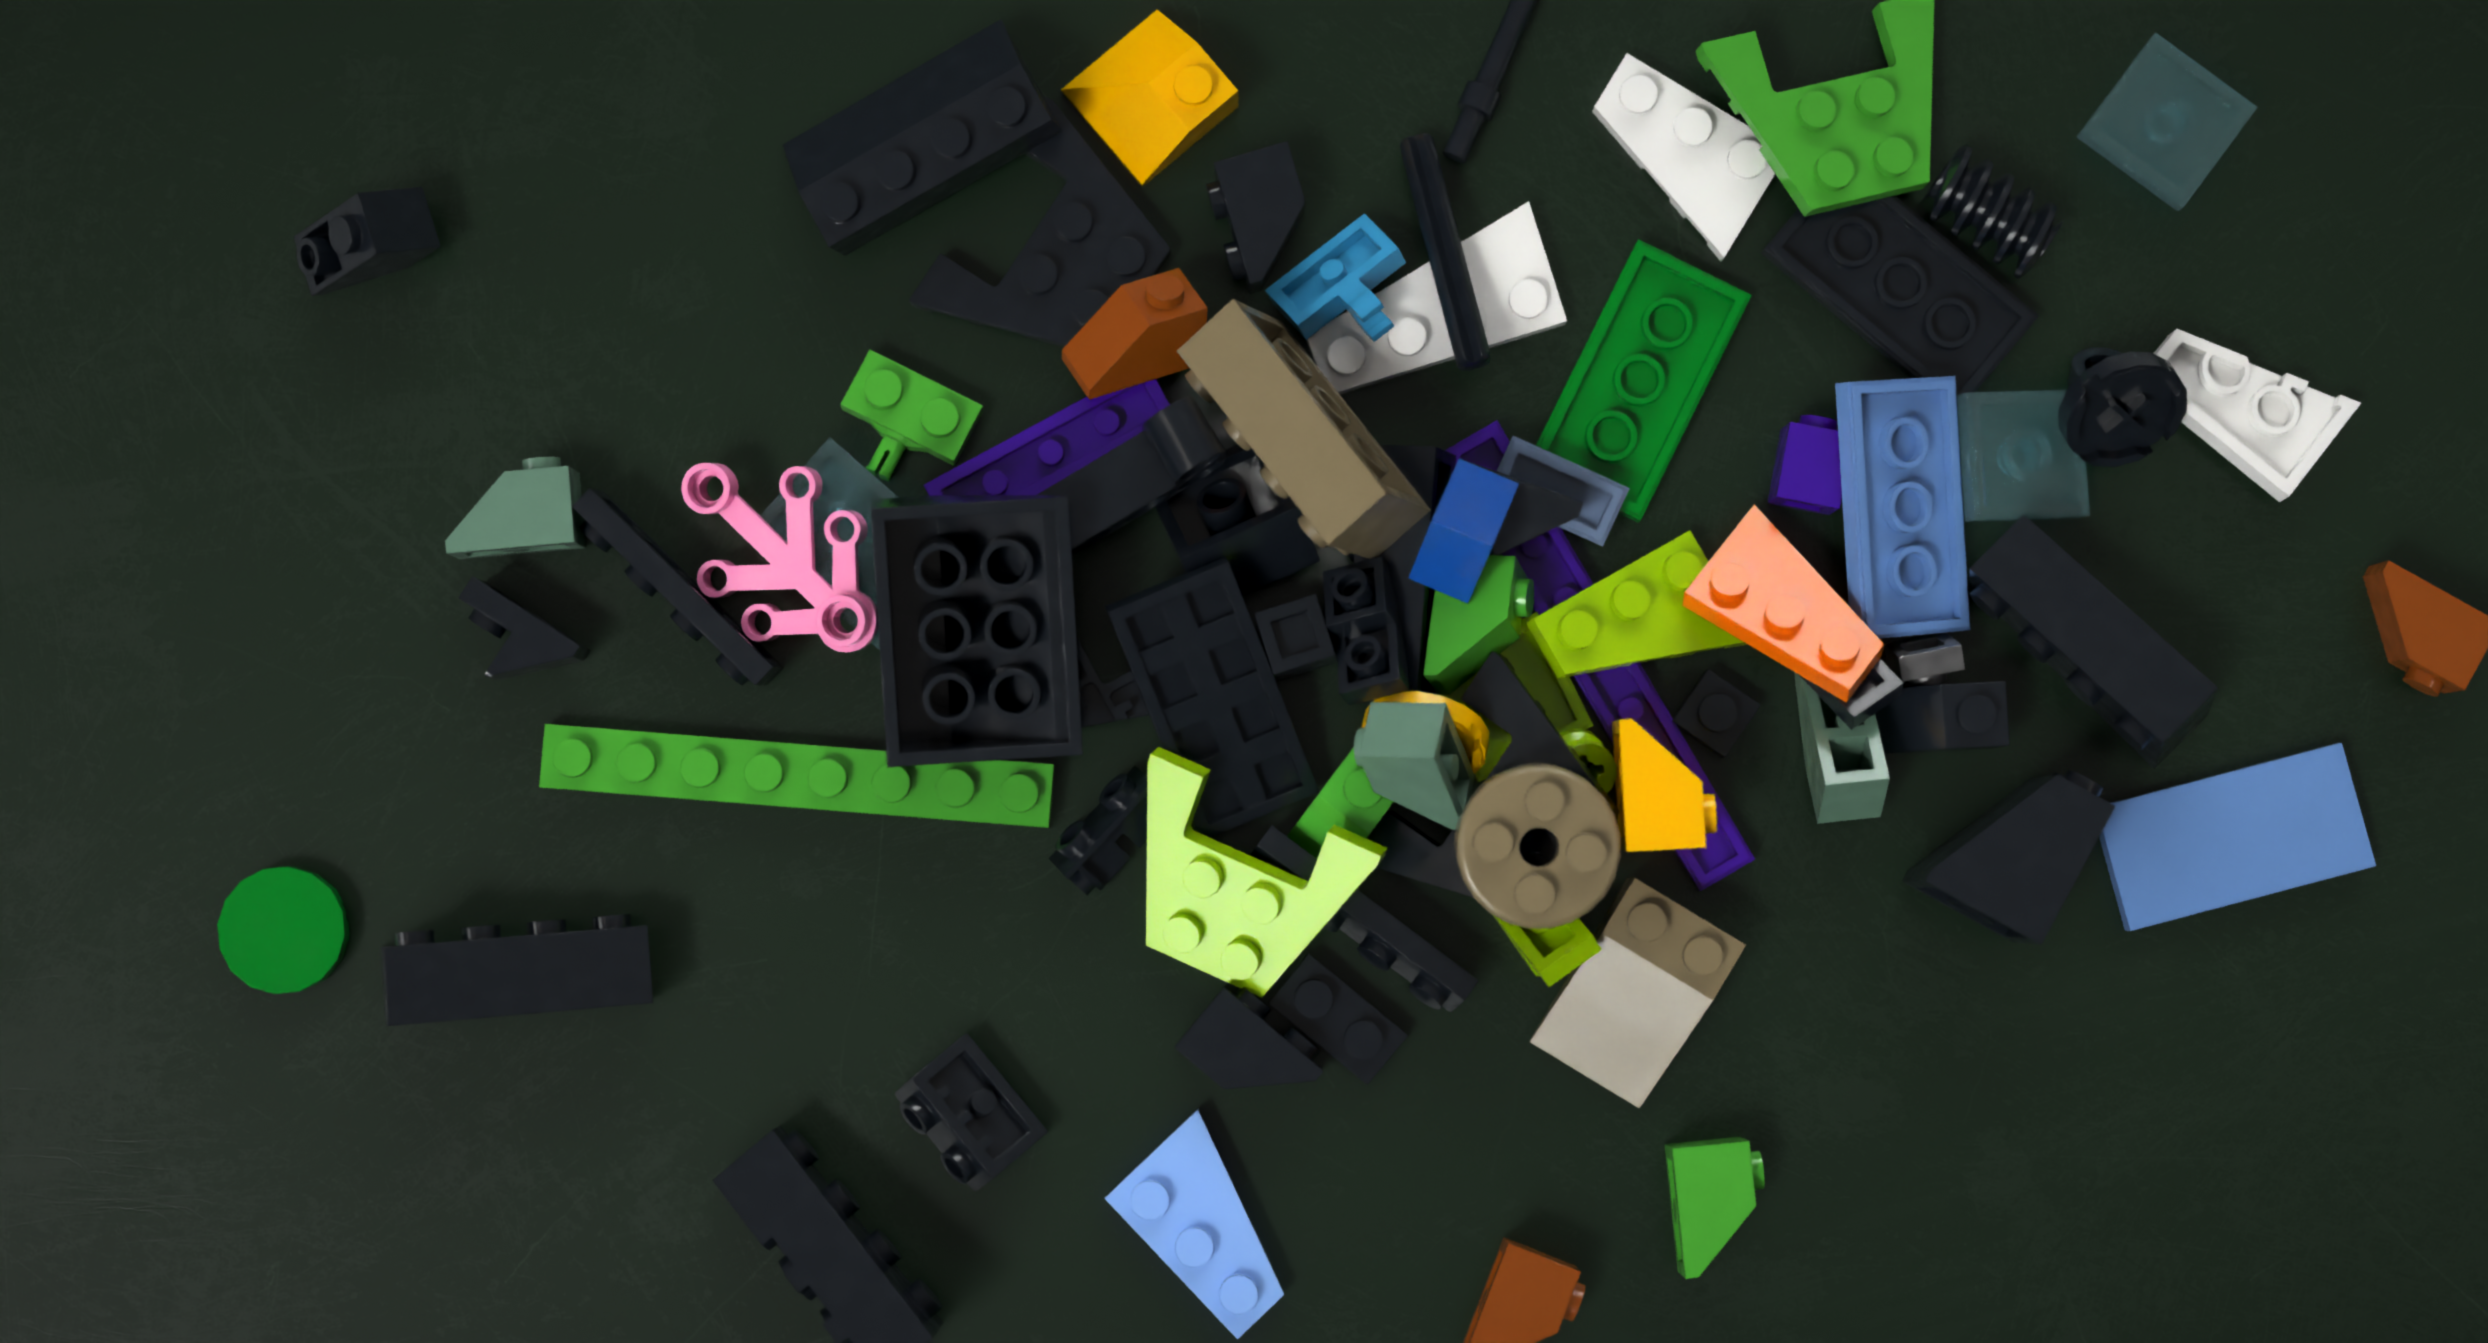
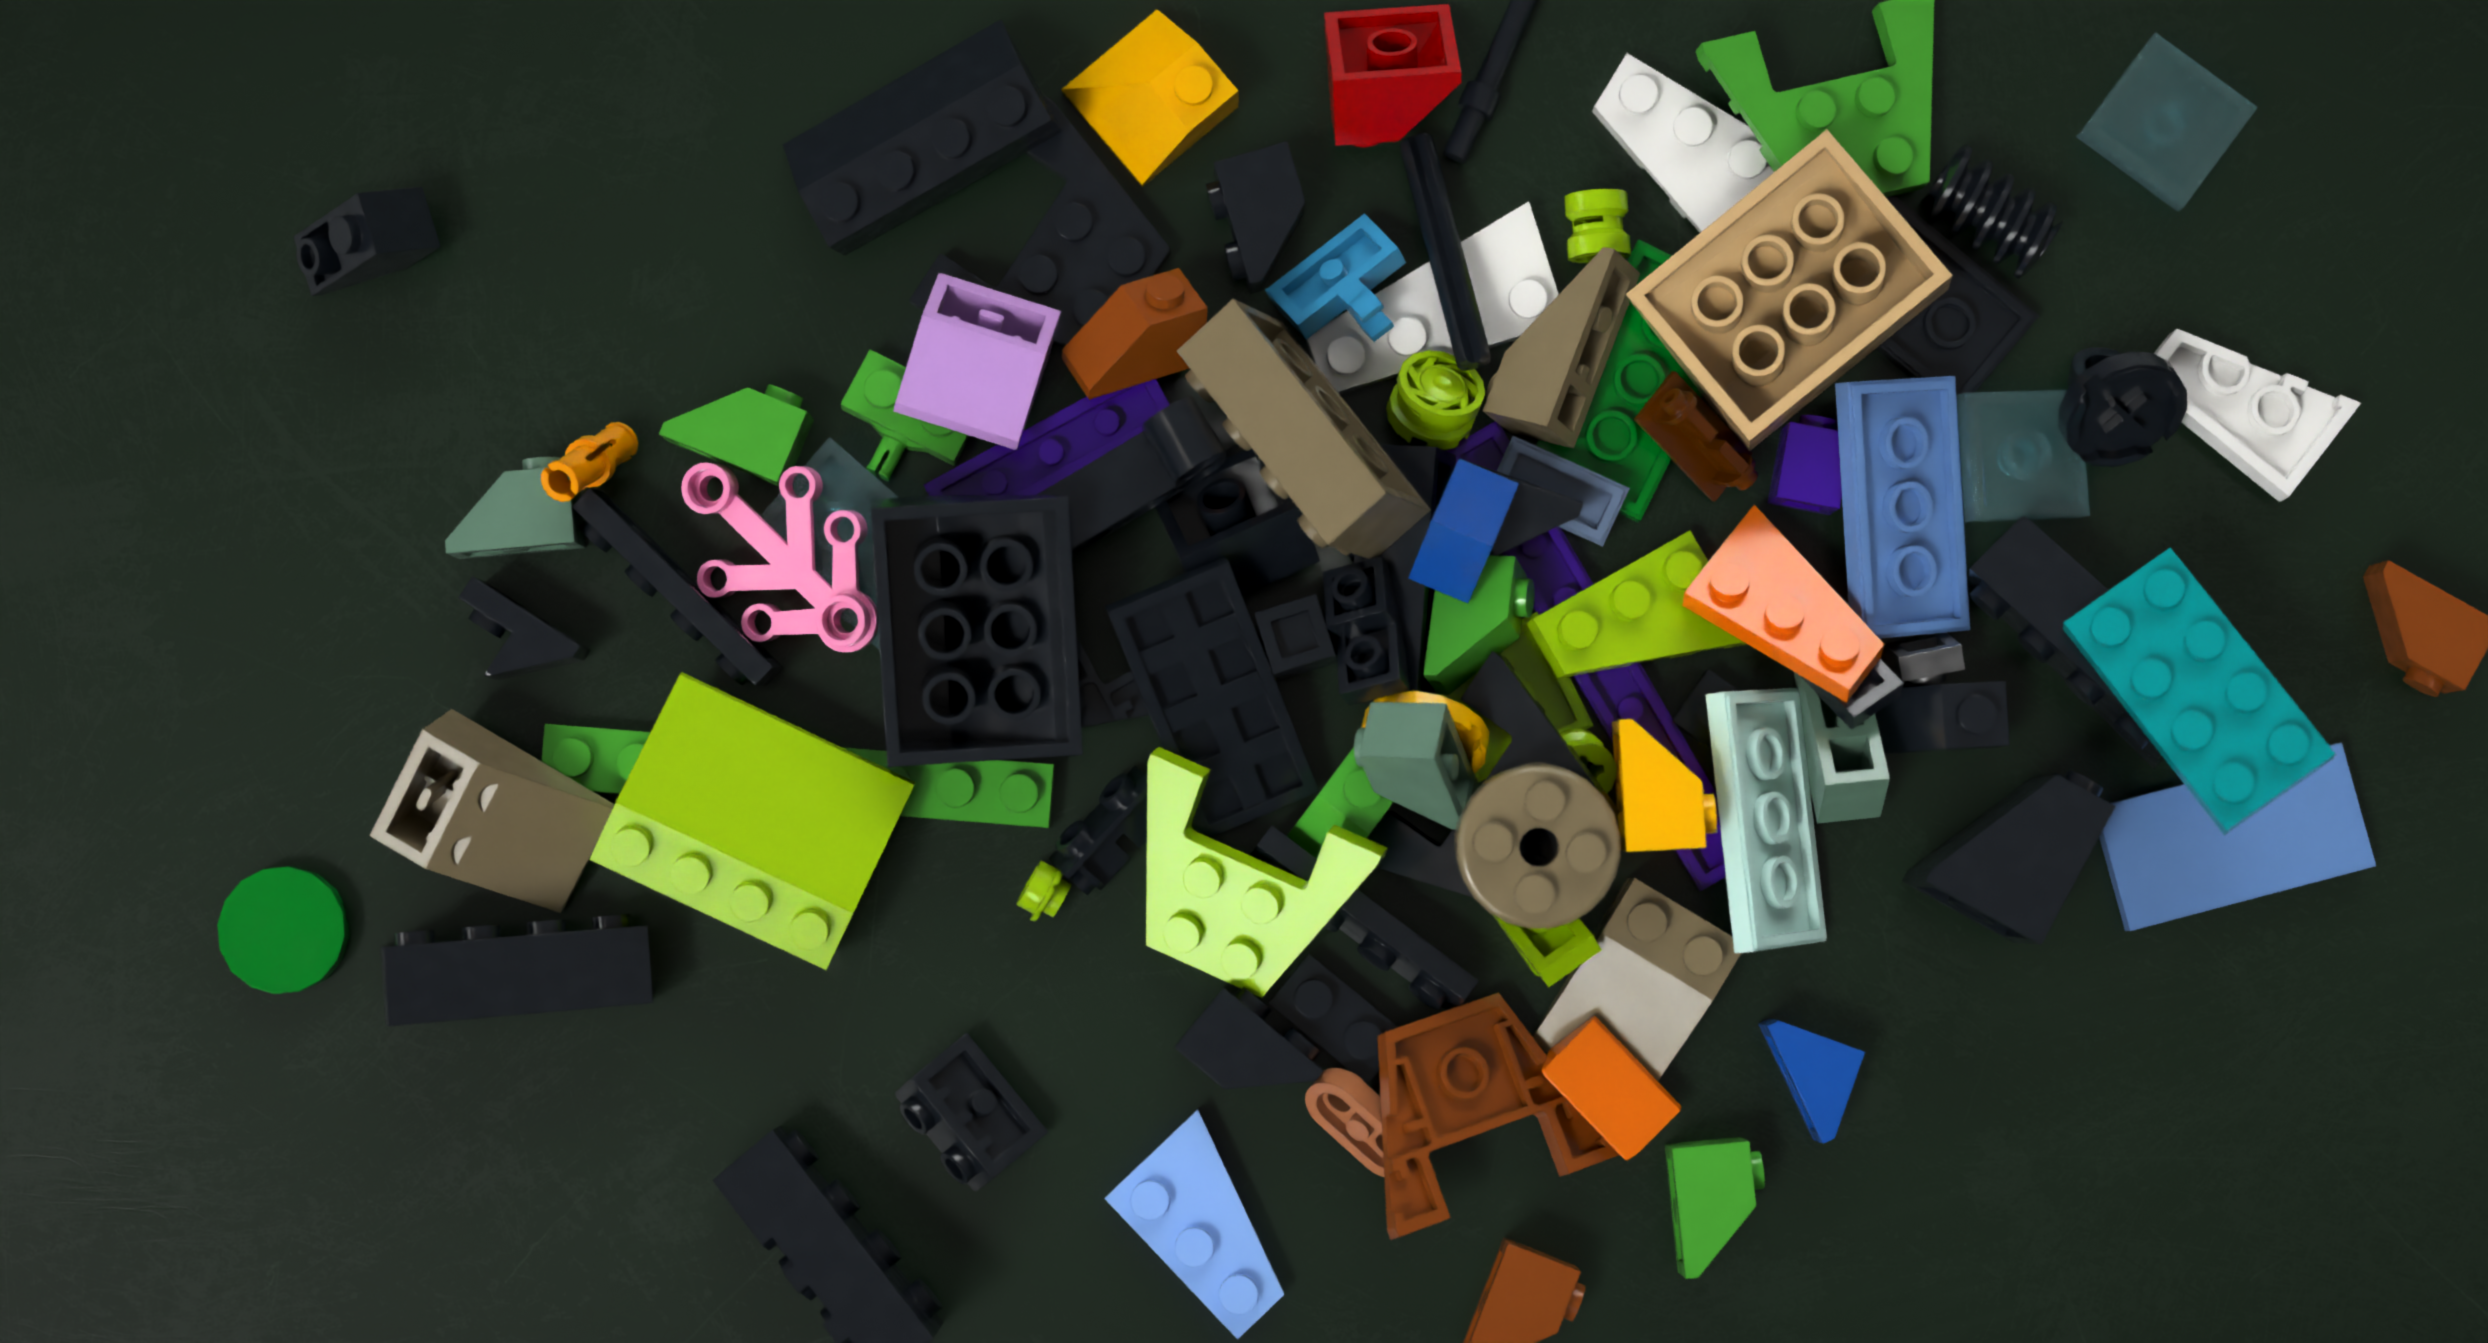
(491, 815): none -> dark tan slope
(589, 461): none -> light orange pin
(746, 431): none -> bright green slope
(752, 820): none -> lime slope
(977, 361): none -> lavender slope
(1043, 891): none -> lime plate
(1349, 1114): none -> nougat plate
(1388, 70): none -> red slope
(1435, 400): none -> lime wheel
(1457, 1080): none -> dark orange wing
(1559, 359): none -> dark tan slope
(1596, 223): none -> lime wheel
(1609, 1087): none -> orange slope
(1696, 439): none -> reddish brown hinge
(1766, 819): none -> light aqua tile
(1789, 289): none -> tan slope
(1816, 1072): none -> blue slope
(2198, 691): none -> teal plate

